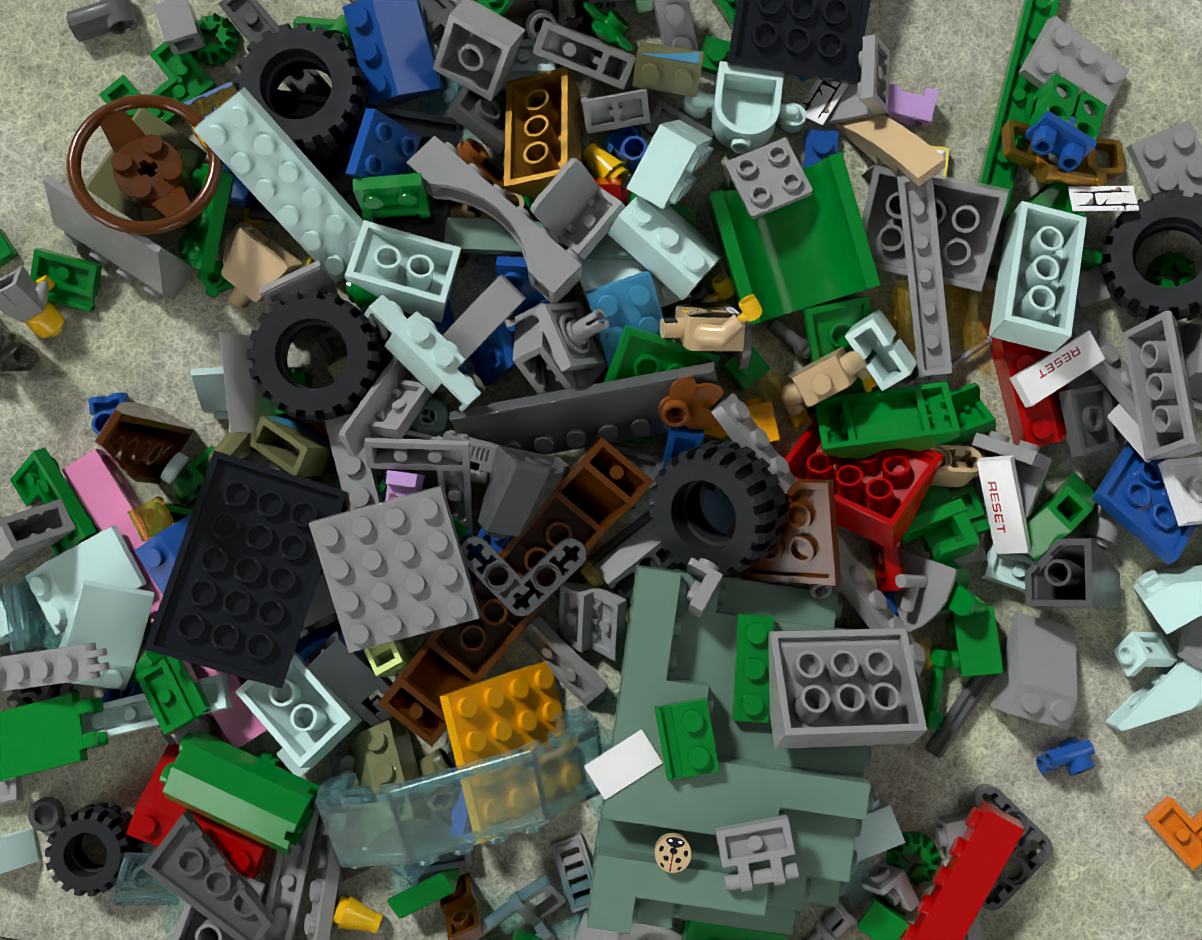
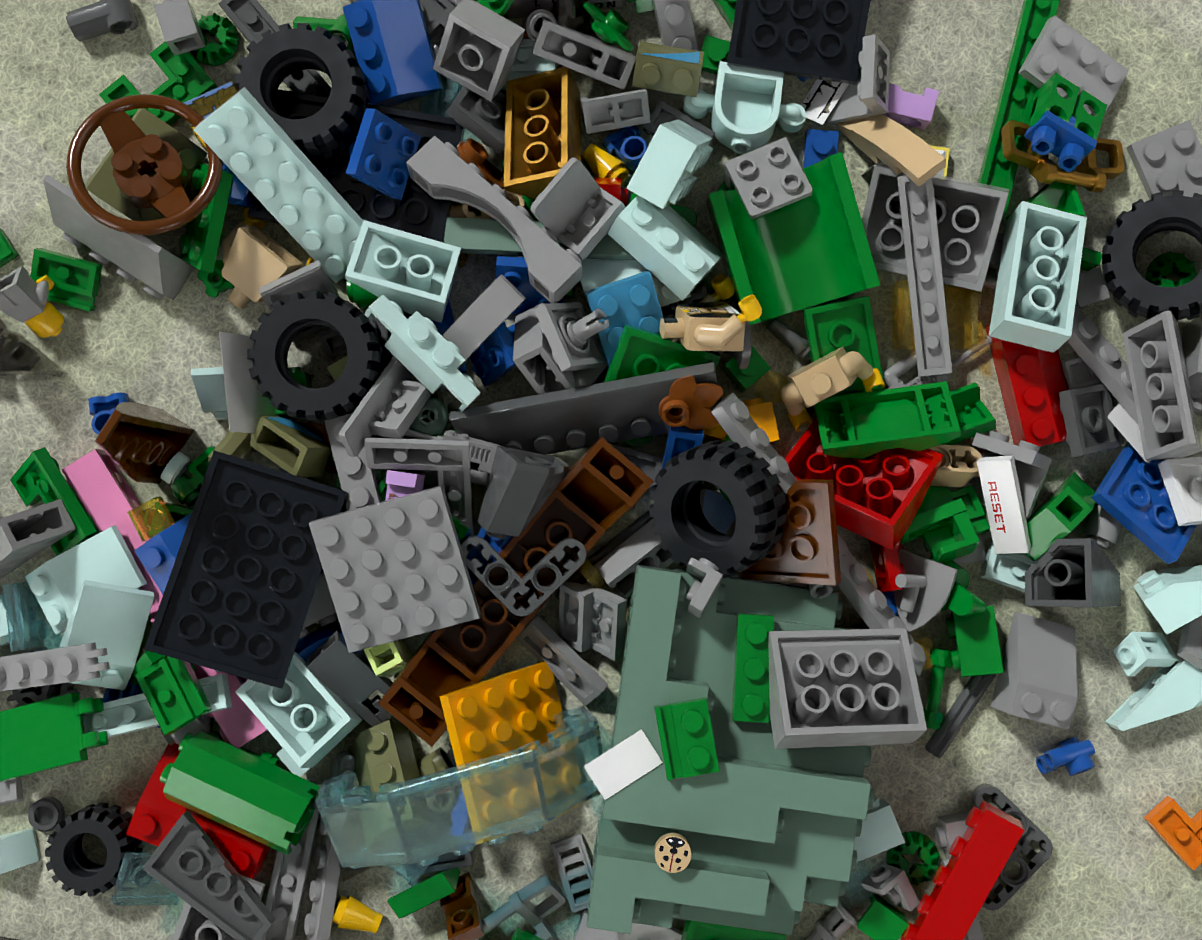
(392, 196): green plate -> none
(753, 843): light grey plate -> none
(892, 357): light aqua piece -> none
(1057, 369): white tile -> none
(1103, 198): white sticker -> none

